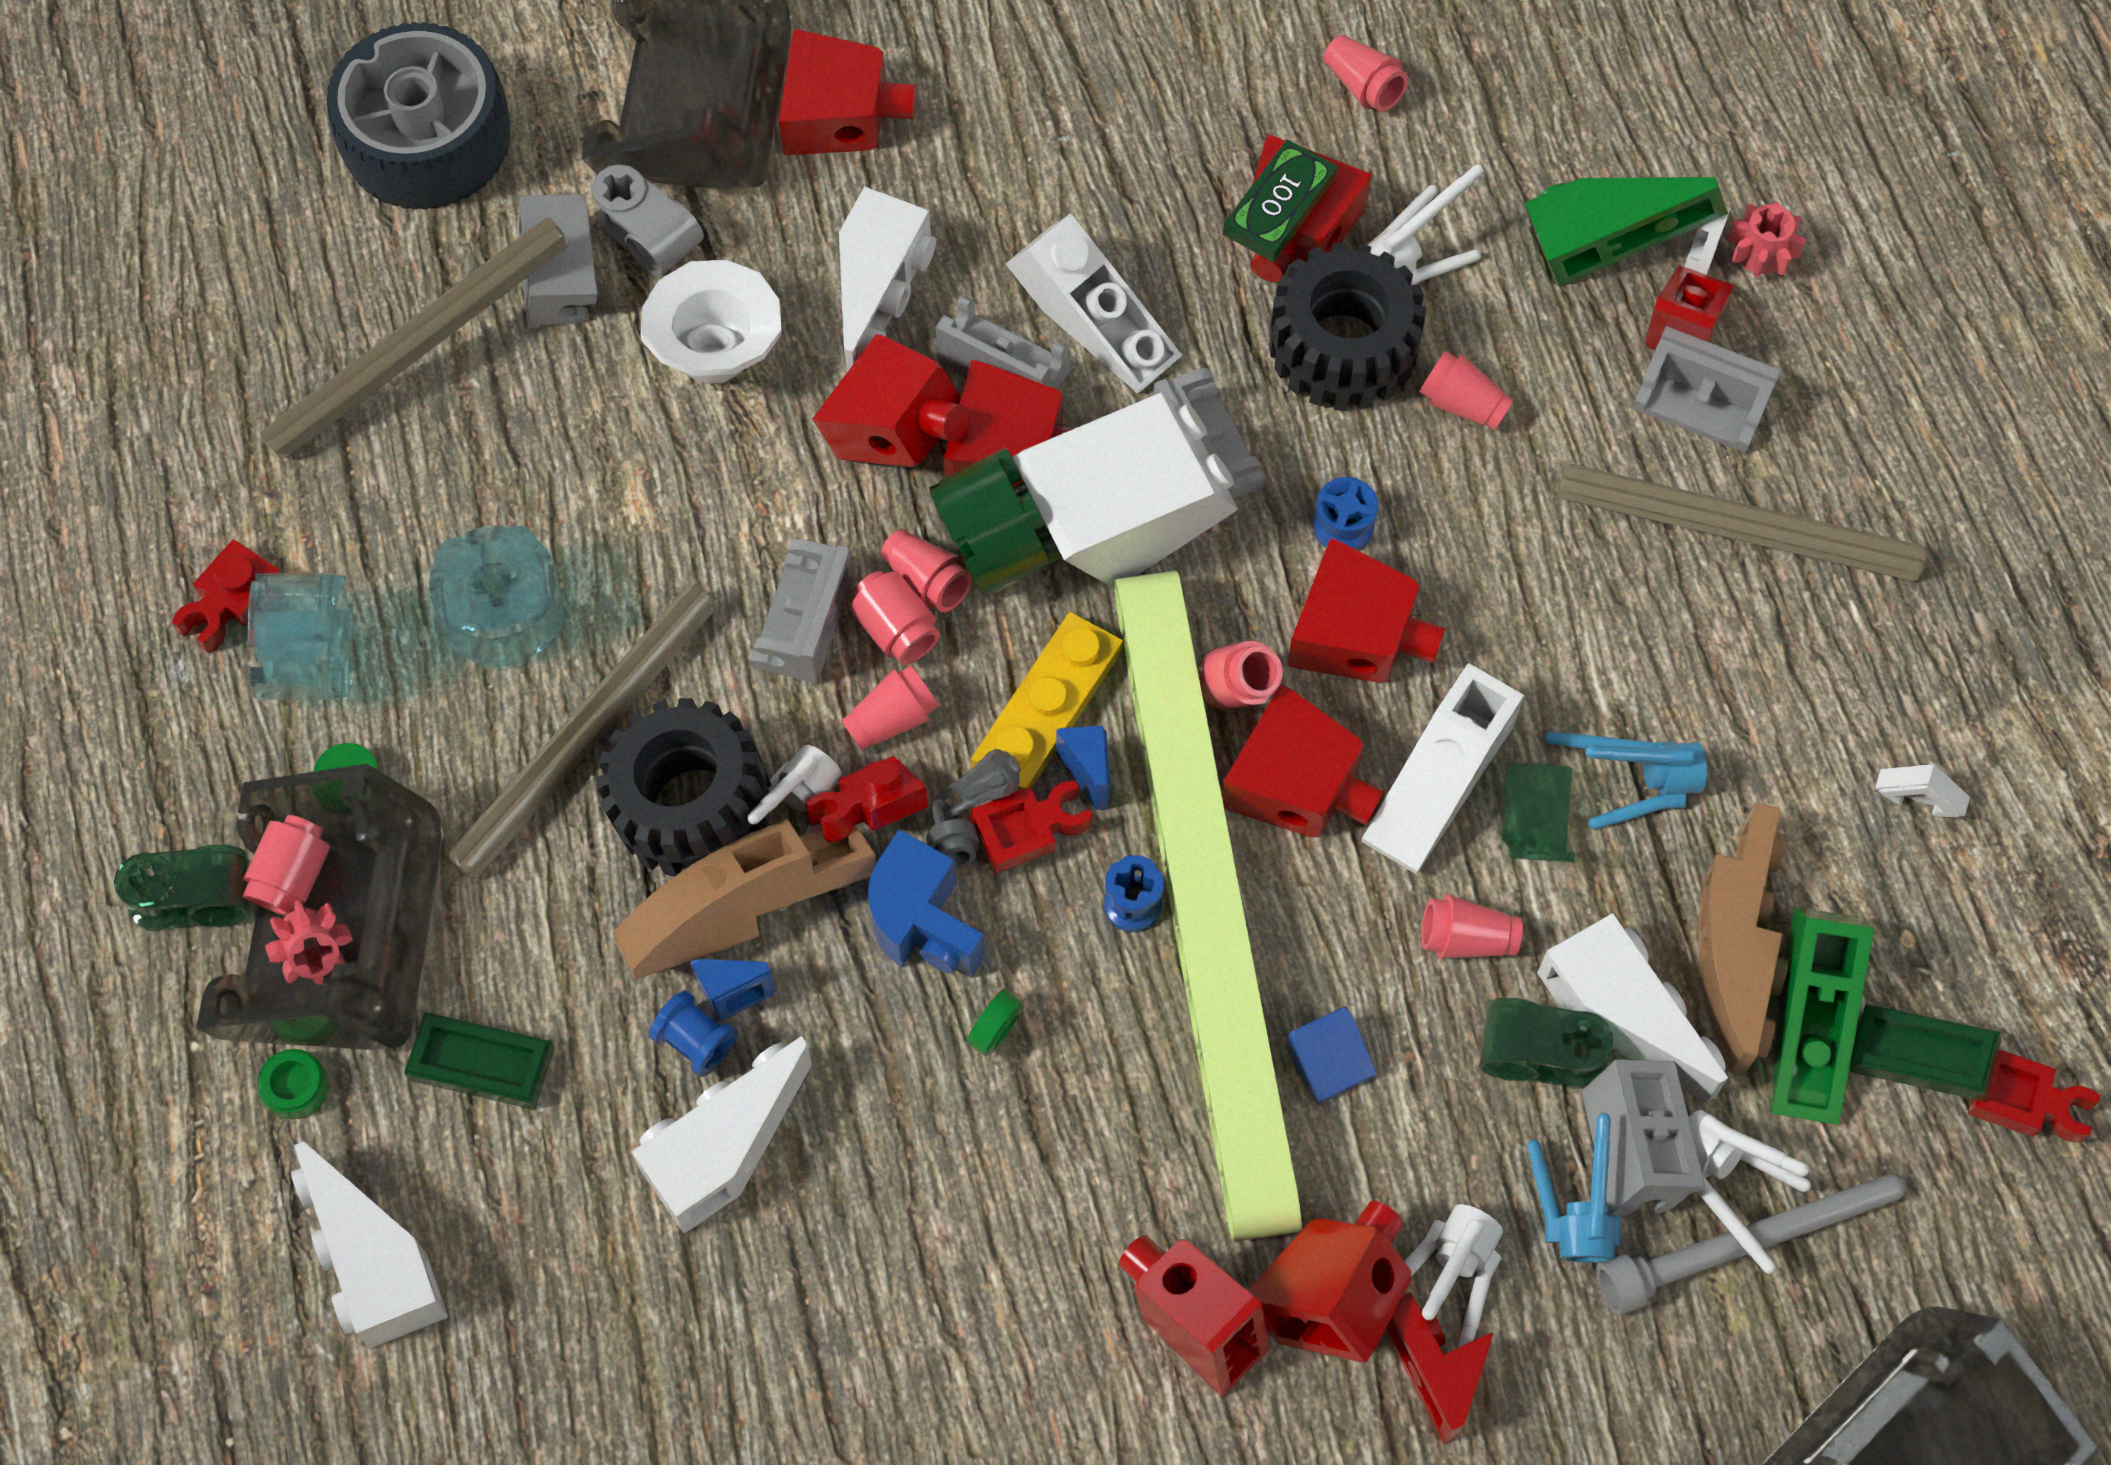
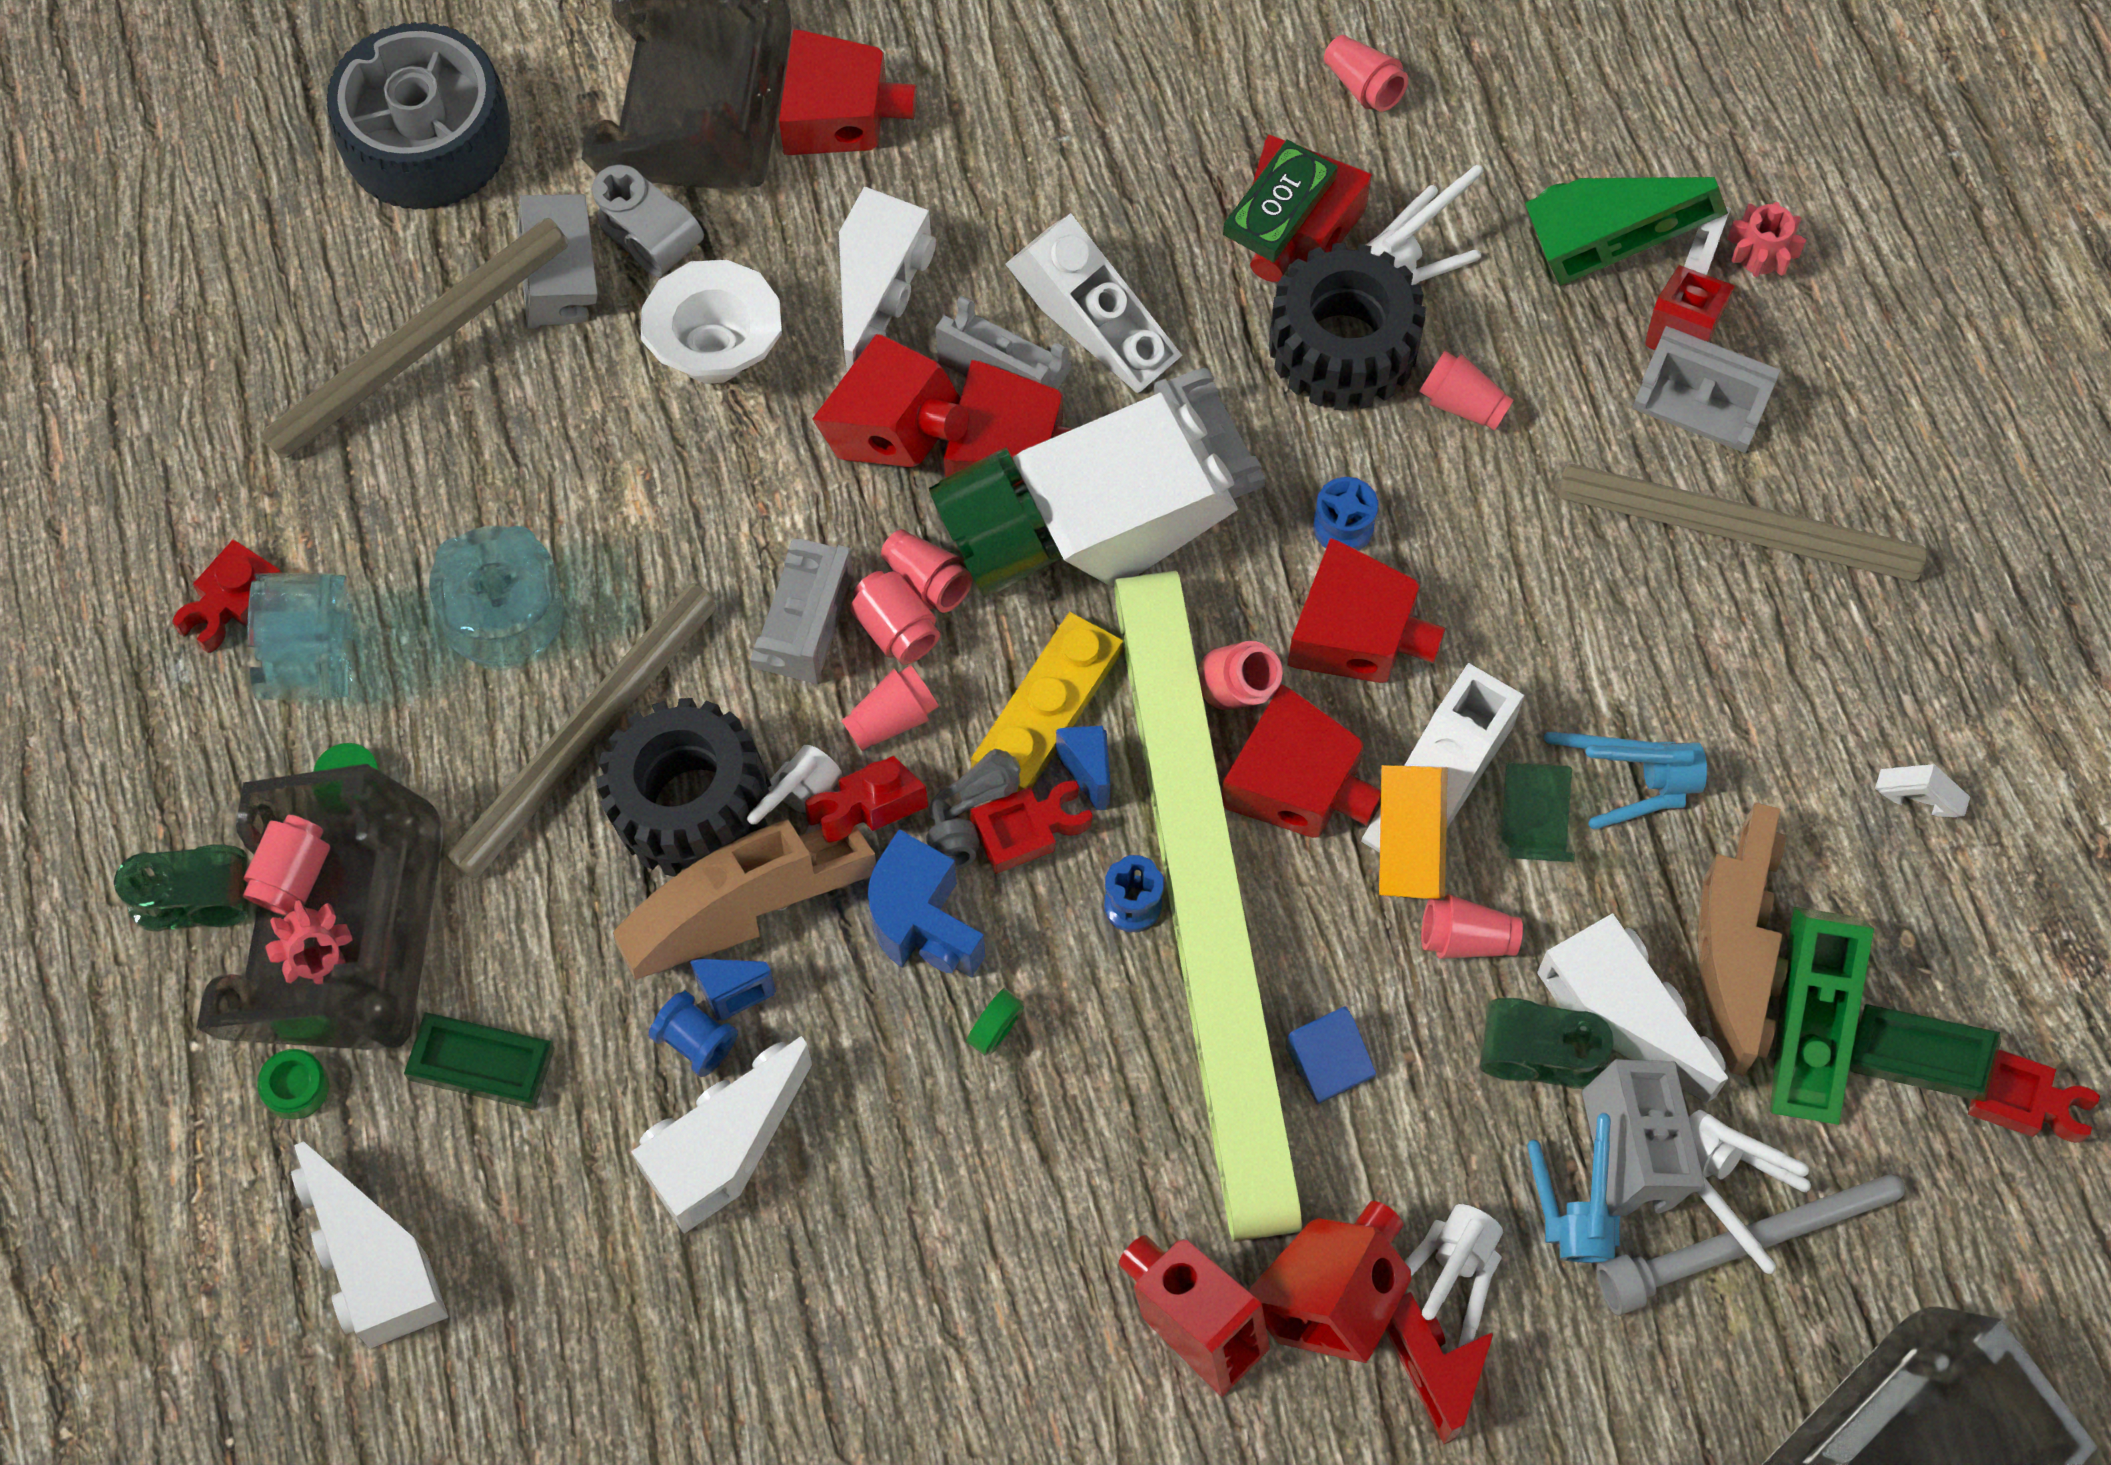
(1413, 831): none -> light orange slope

